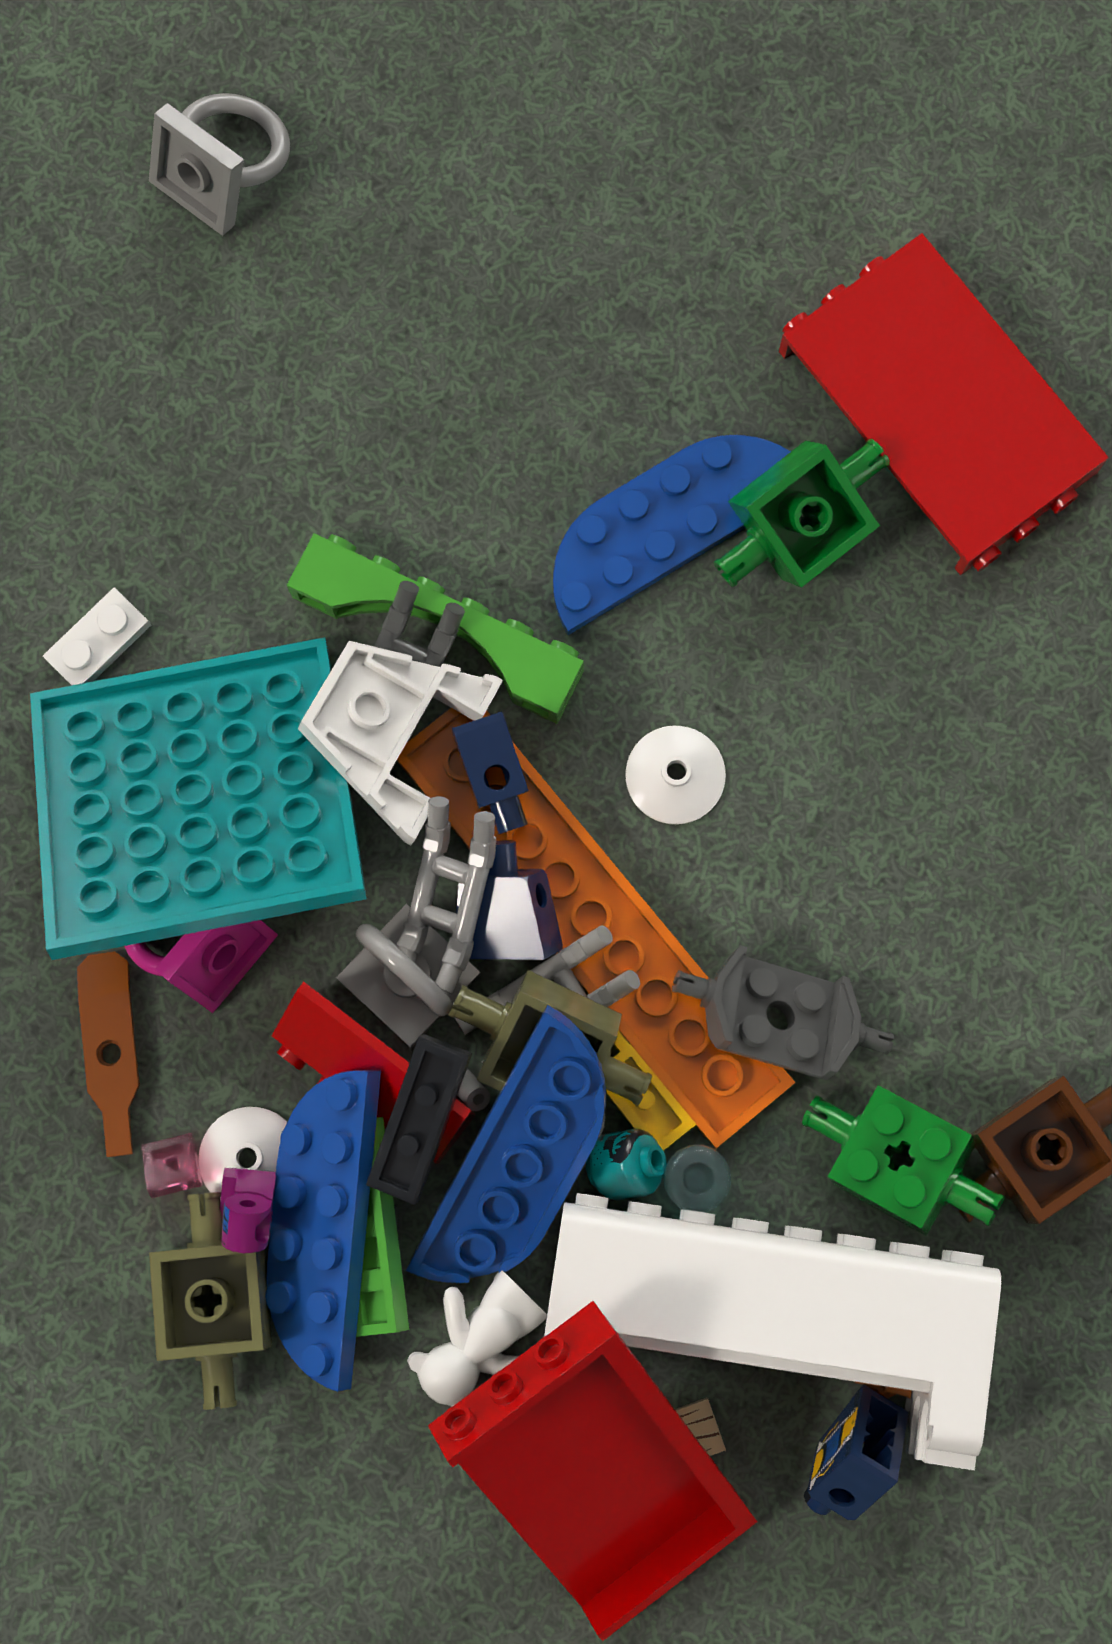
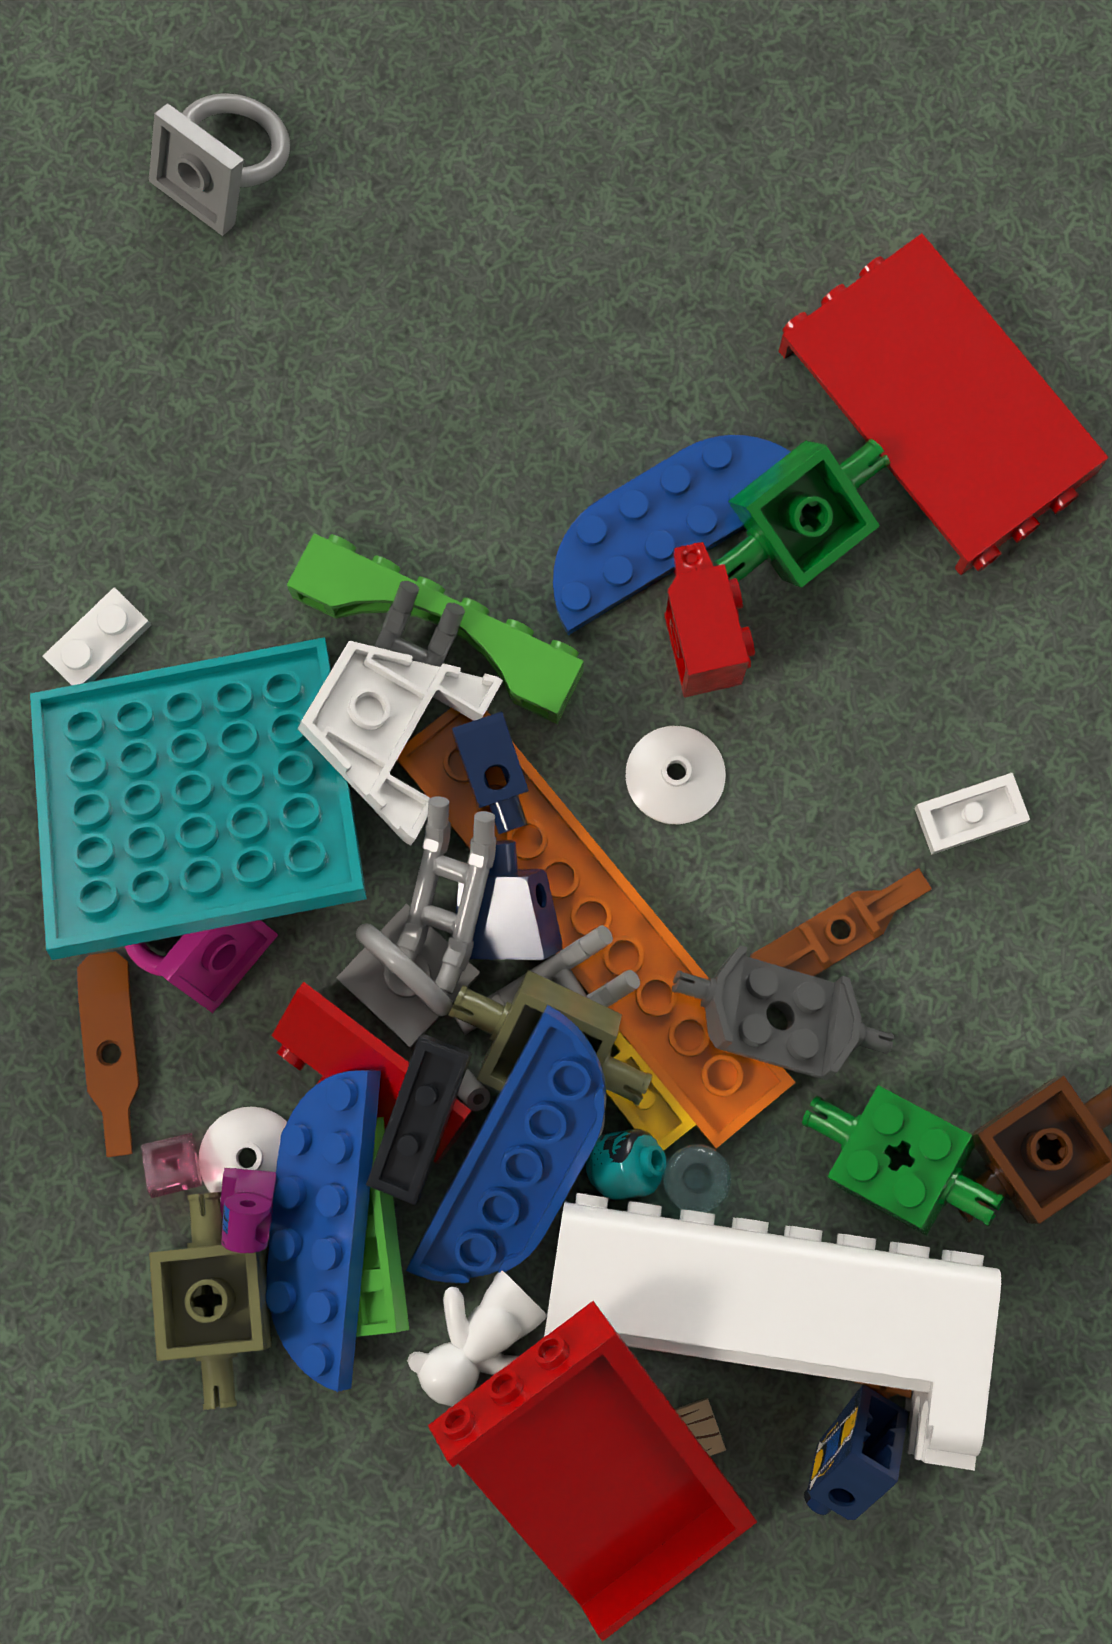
(705, 624): none -> red hinge
(812, 946): none -> dark orange piece
(972, 813): none -> white plate

